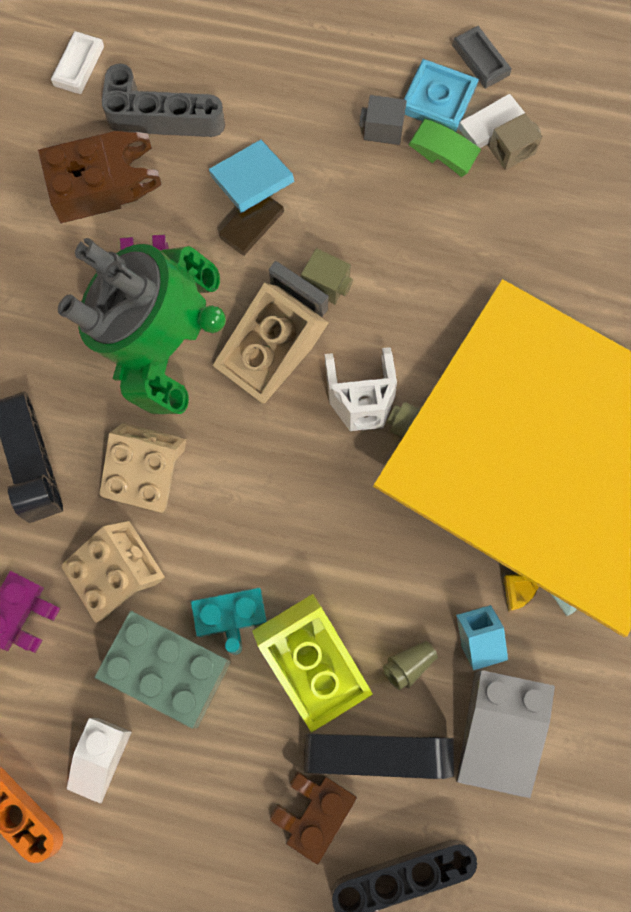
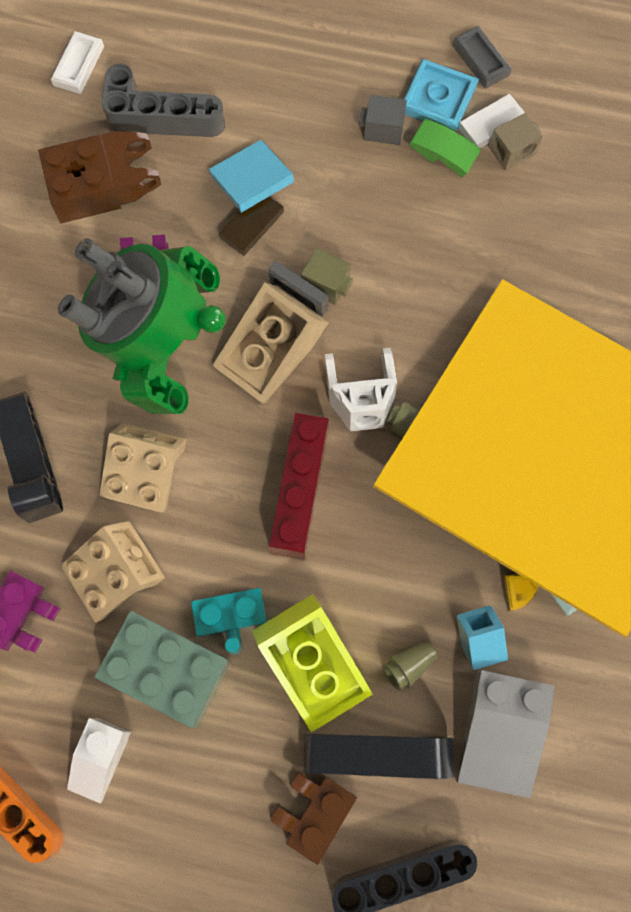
(299, 486): none -> dark red brick

